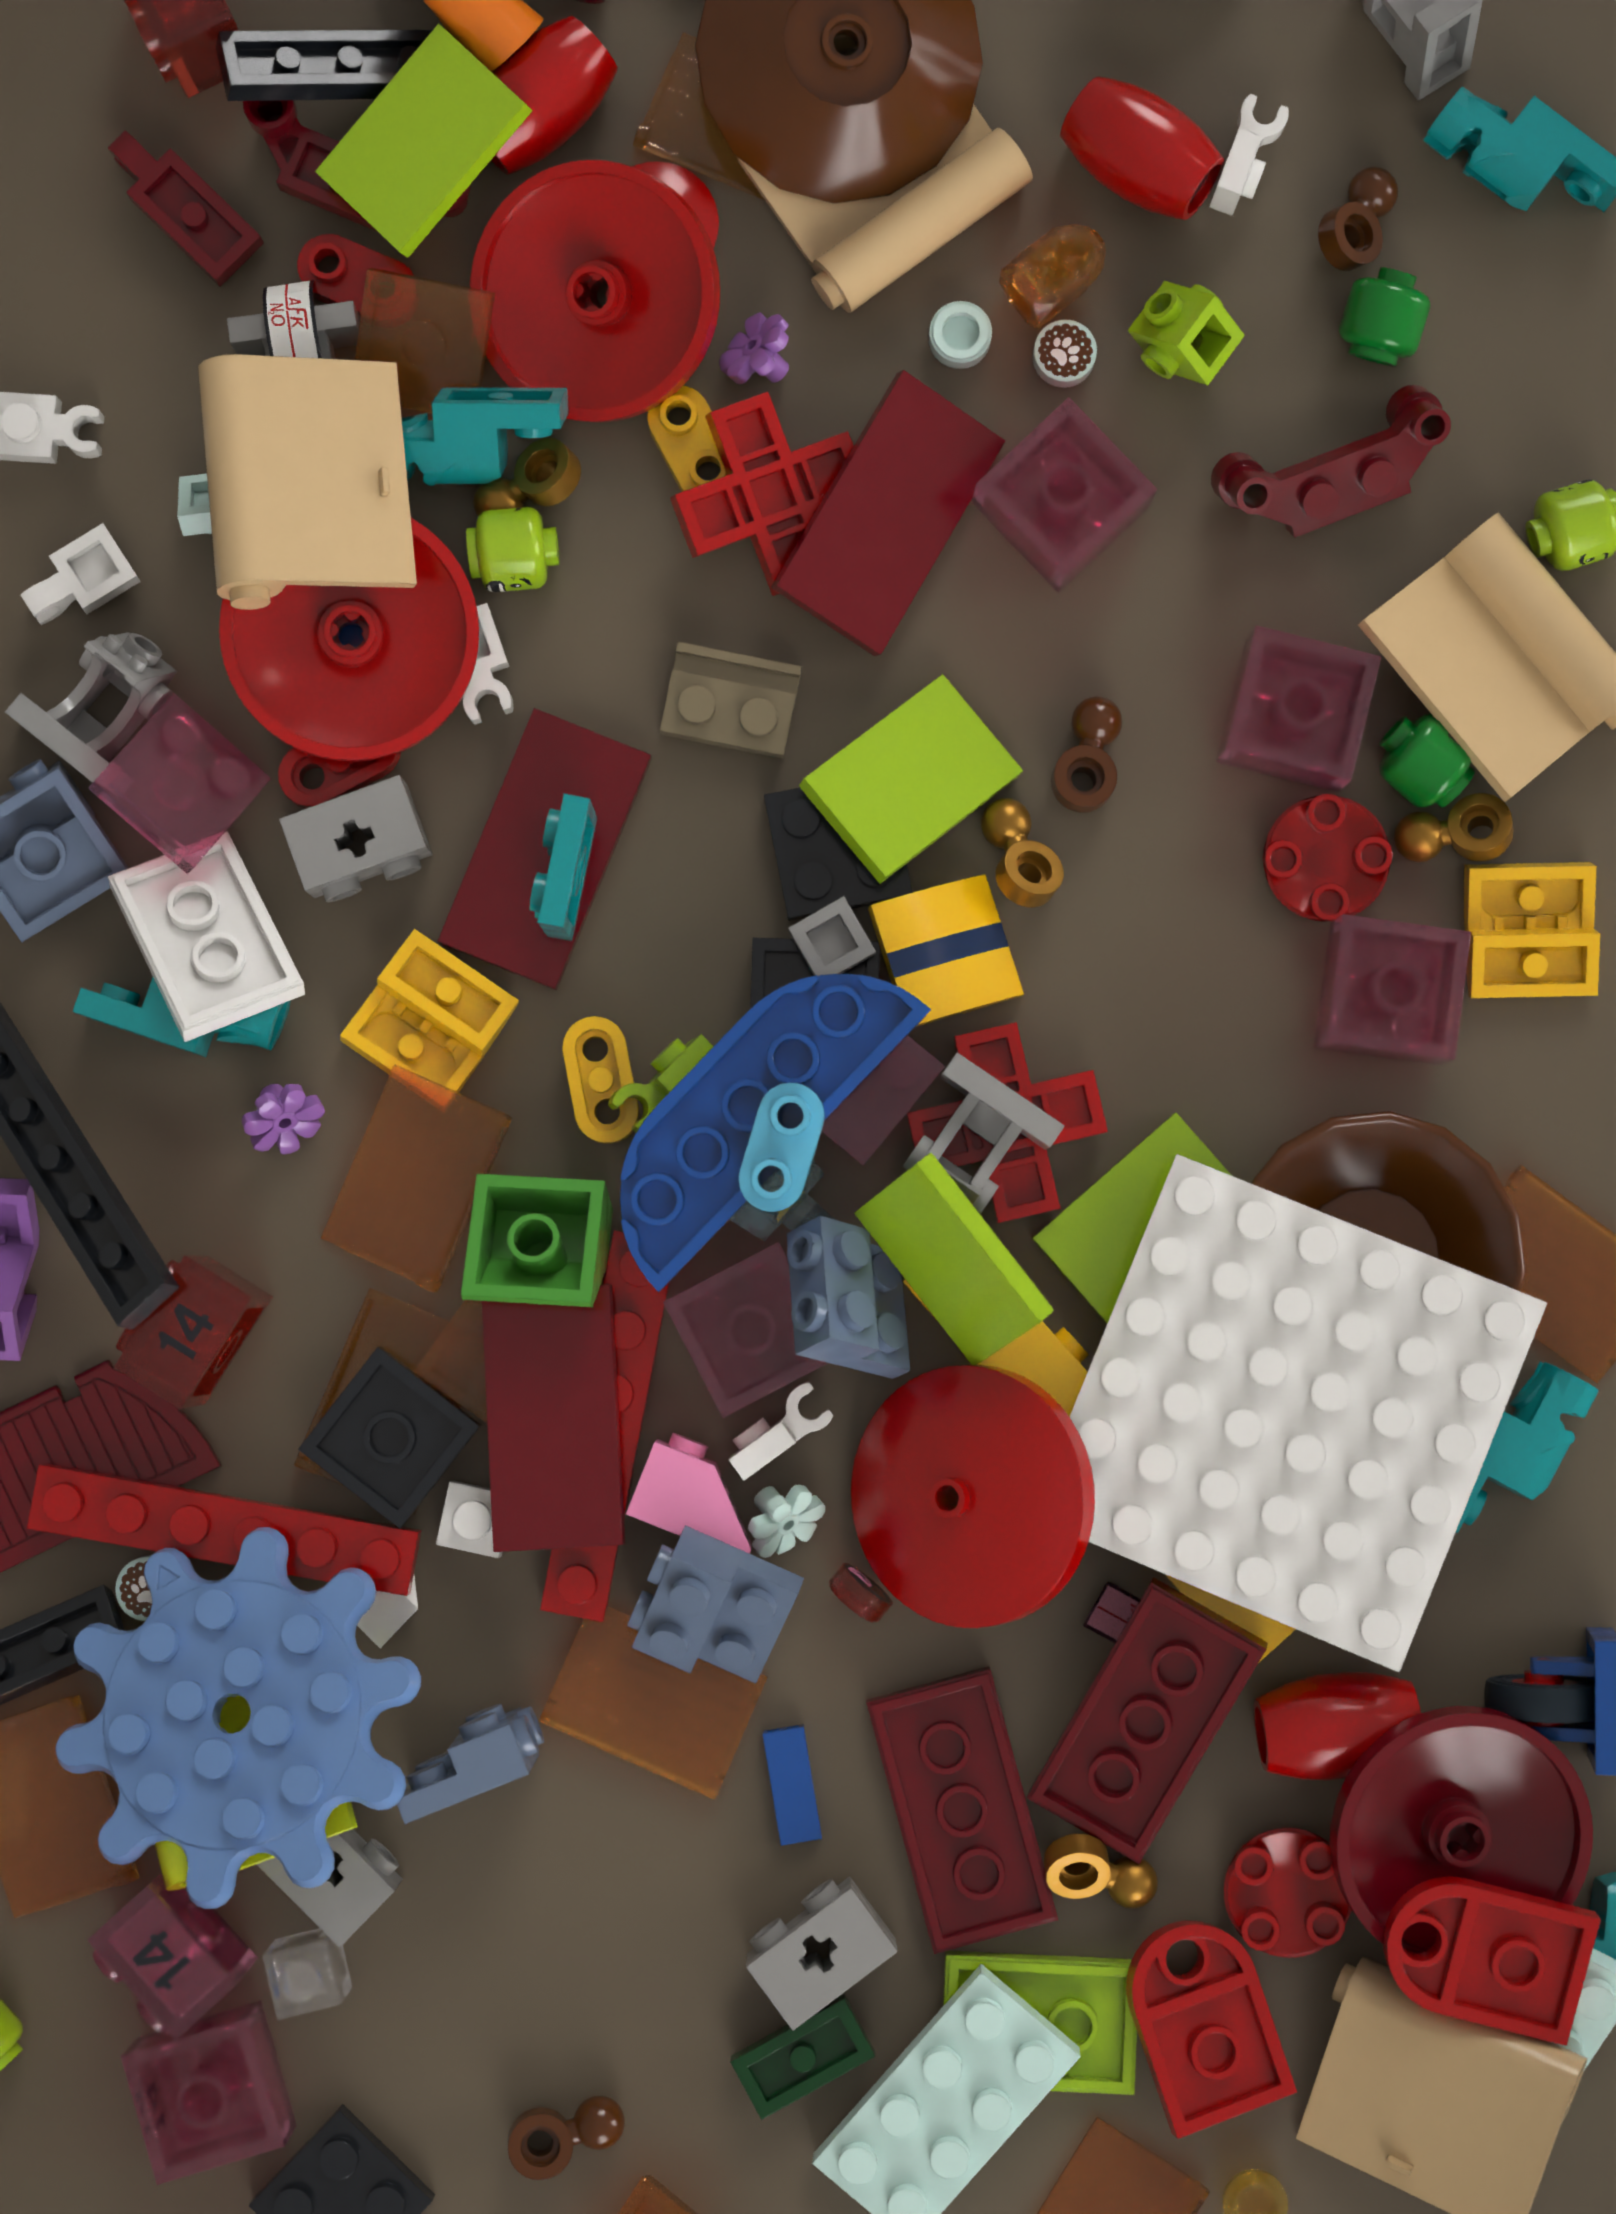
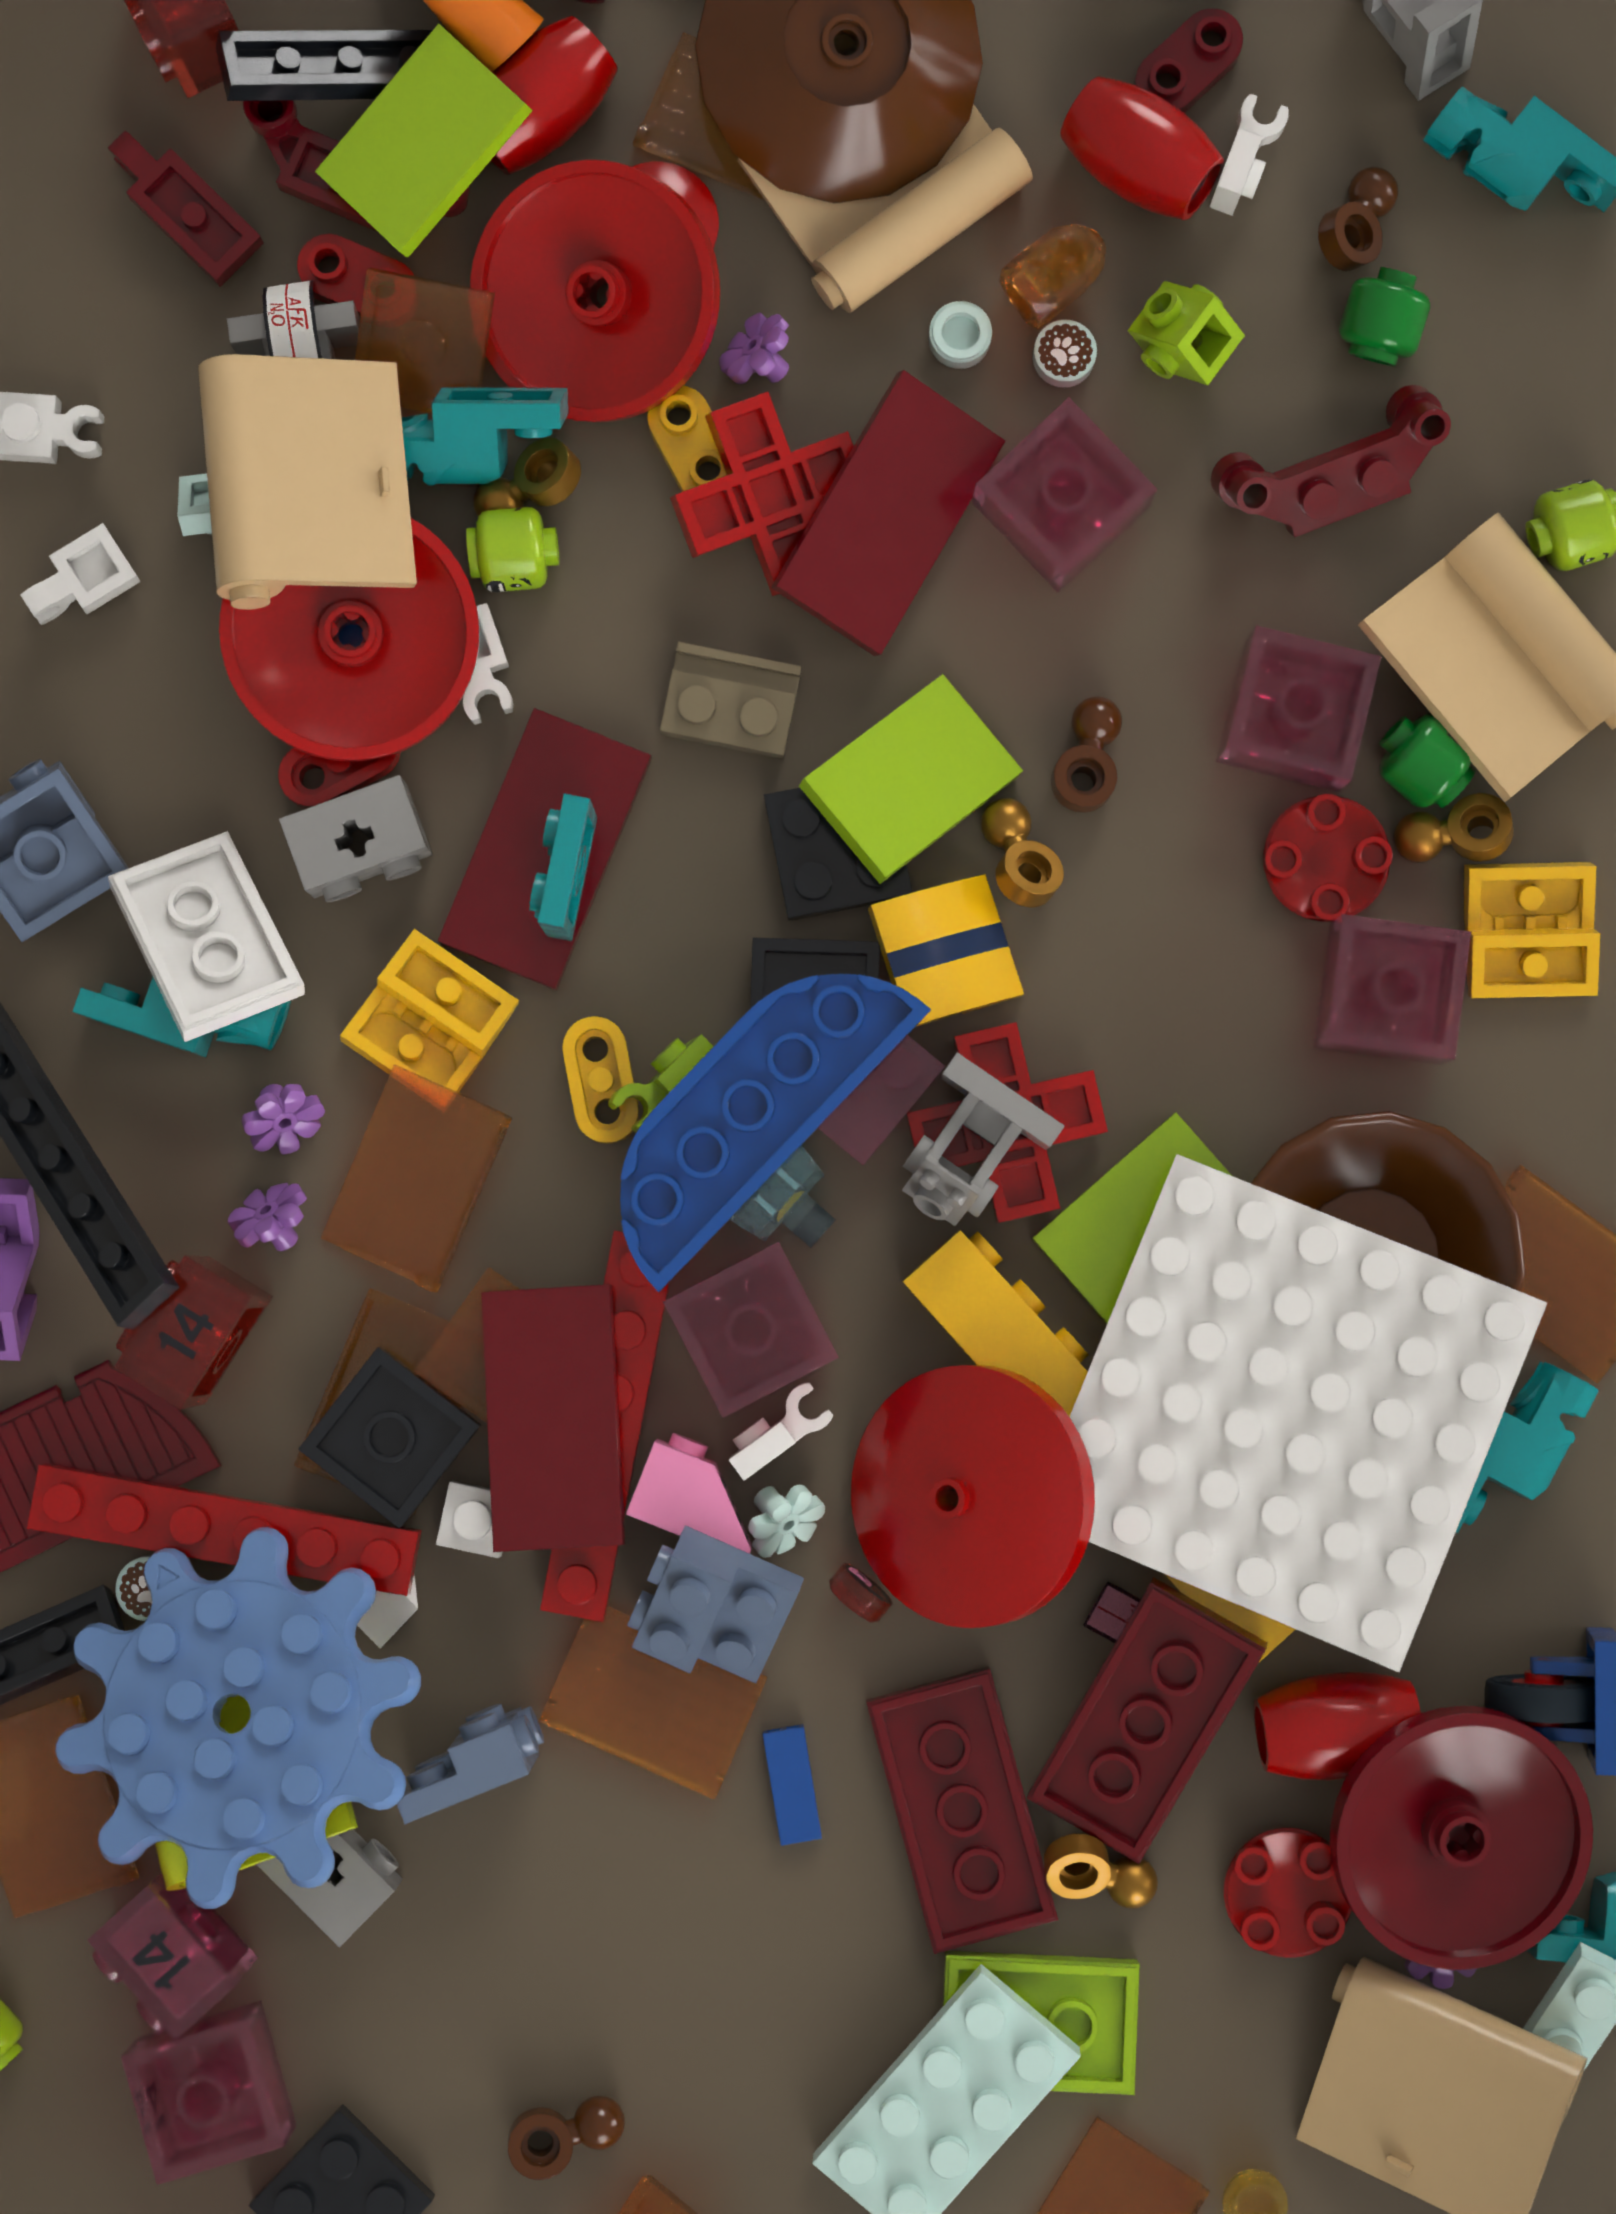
(131, 666): light grey tile -> none
(179, 783): clear pink plate -> none
(269, 1216): none -> medium lavender plant
(306, 1973): clear brick -> none
(537, 1240): bright green slope -> none
(781, 1147): medium azure plate -> none
(802, 2060): dark green plate -> none
(807, 1984): light grey brick -> none
(832, 939): light grey plate -> none
(846, 1299): sand blue plate -> none
(953, 1260): lime tile -> none
(1191, 59): none -> dark red plate
(1205, 2029): red plate -> none
(1495, 1957): red plate -> none

